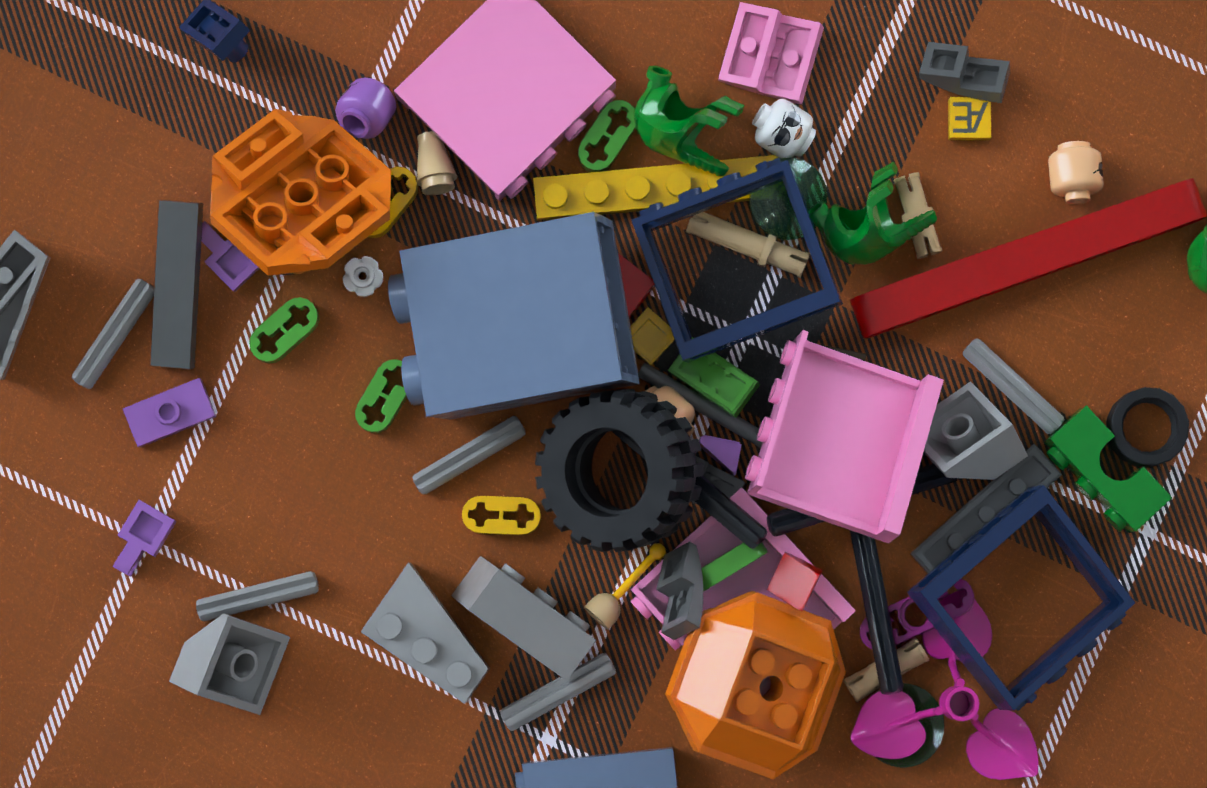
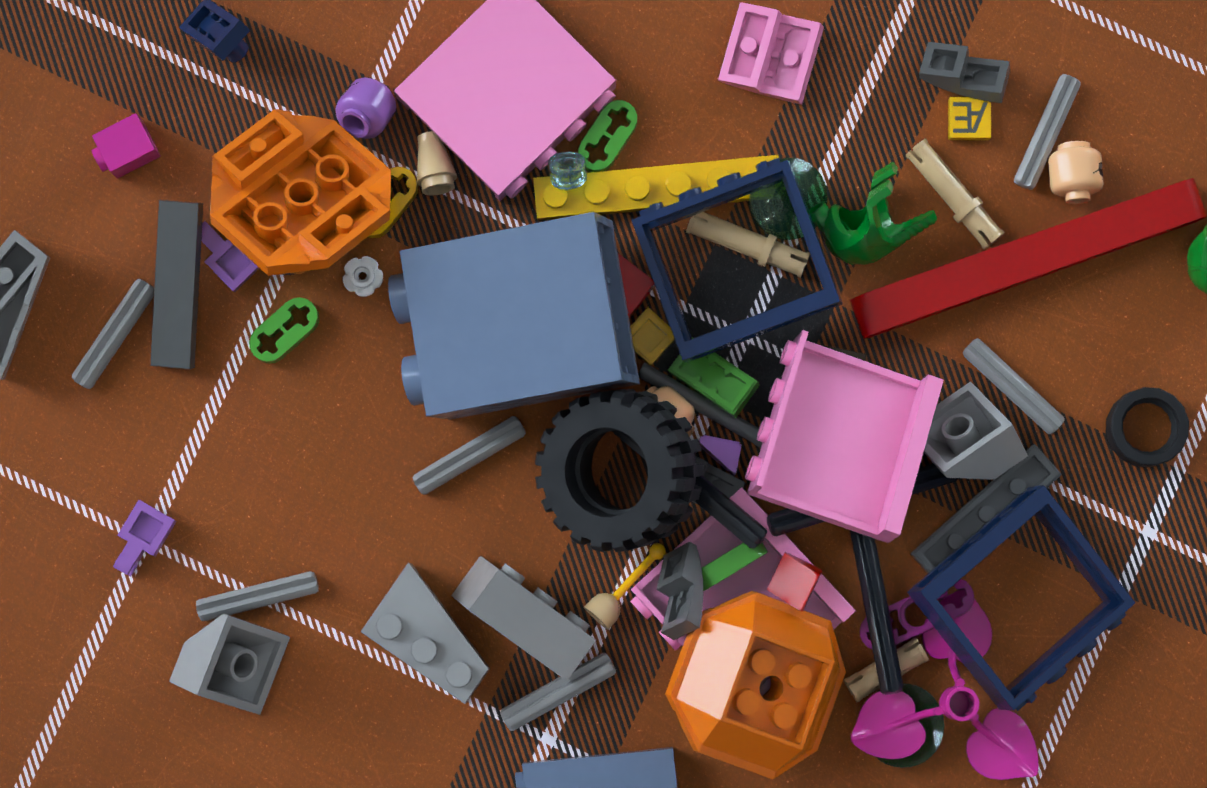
(124, 146): none -> dark pink brick
(169, 412): medium lavender plate -> none
(373, 394): bright green beam -> none
(501, 505): yellow beam -> none
(567, 170): none -> clear light blue bush
(672, 127): green piece -> none
(784, 129): white head -> none
(914, 204): tan pin -> none
(953, 192): none -> tan pin
(1047, 132): none -> light grey axle
(1078, 448): green arch -> none

